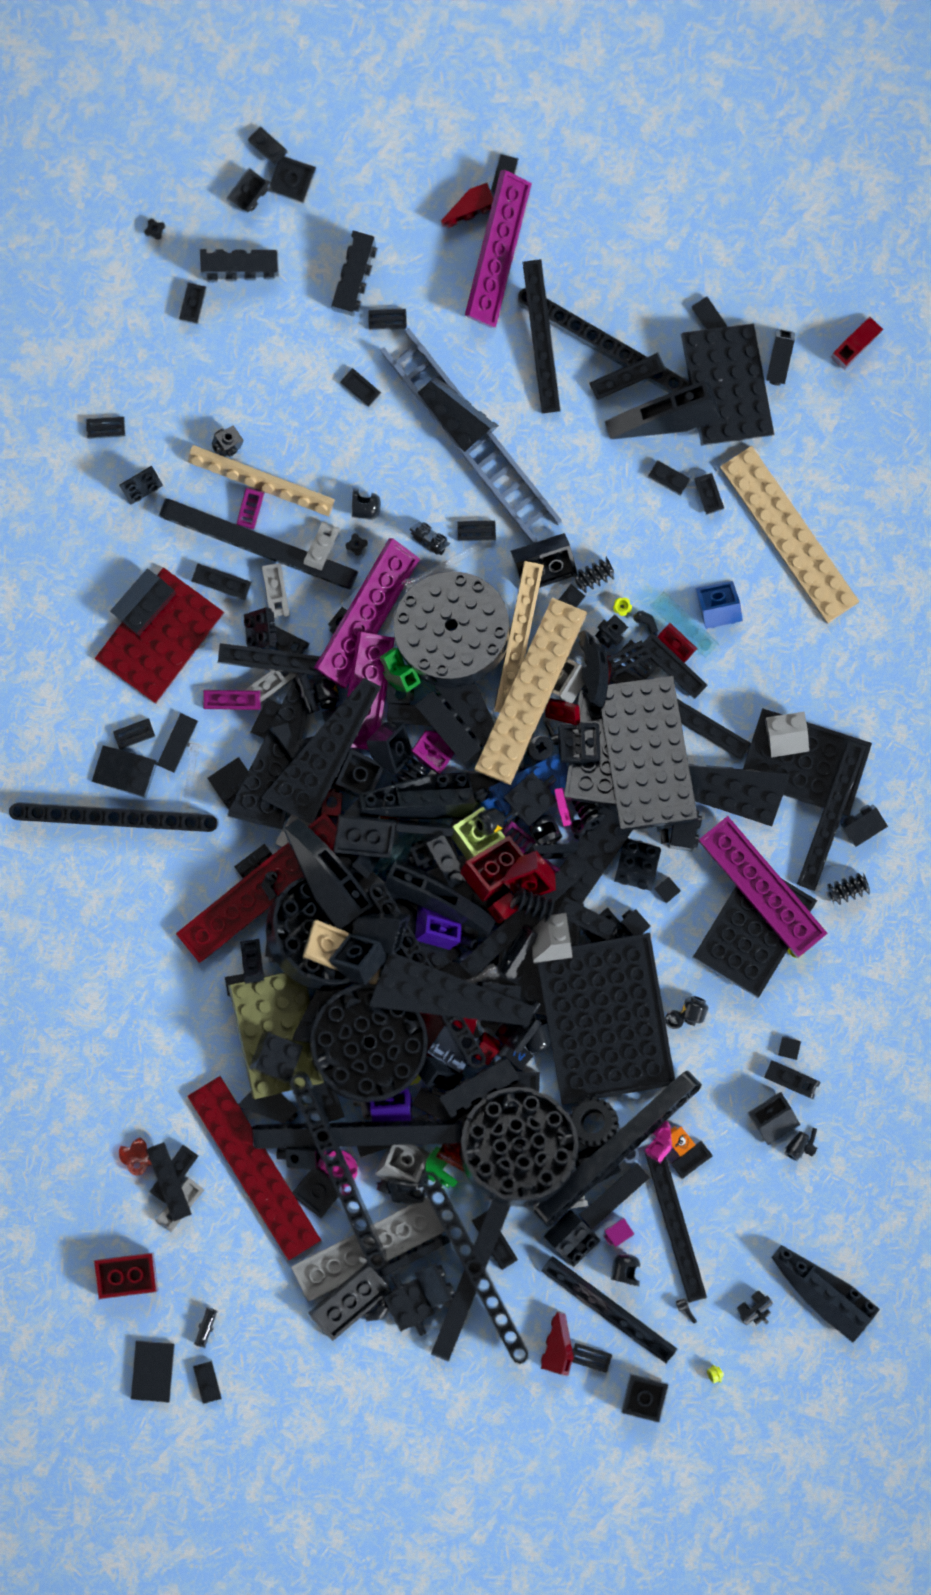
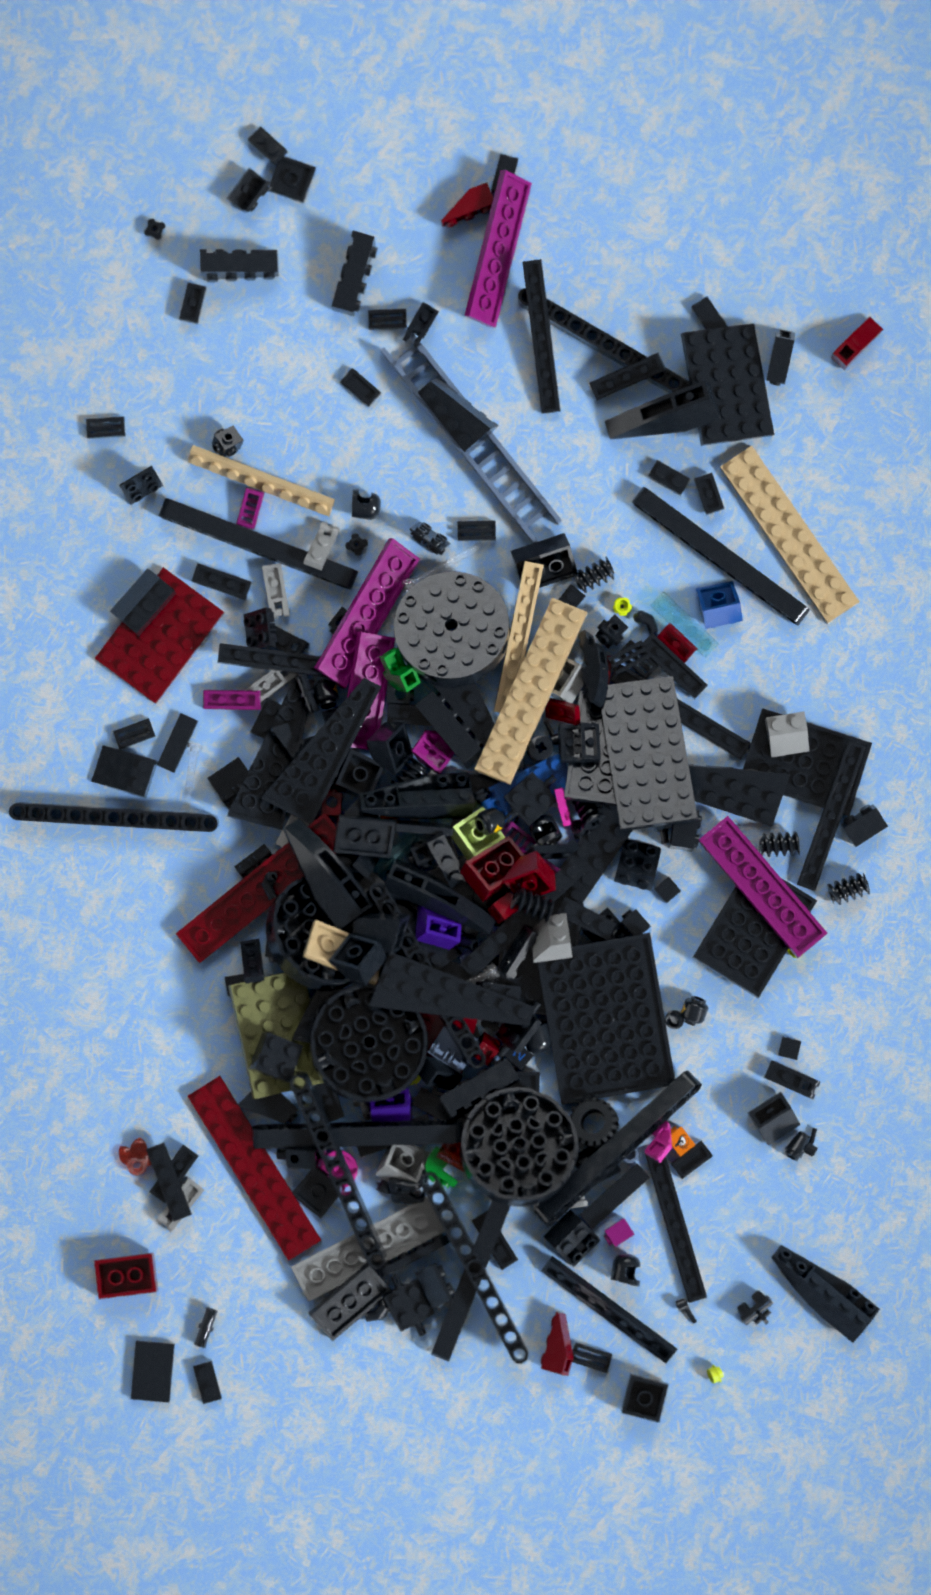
(421, 323): none -> black hinge
(720, 556): none -> black beam
(779, 844): none -> black piece

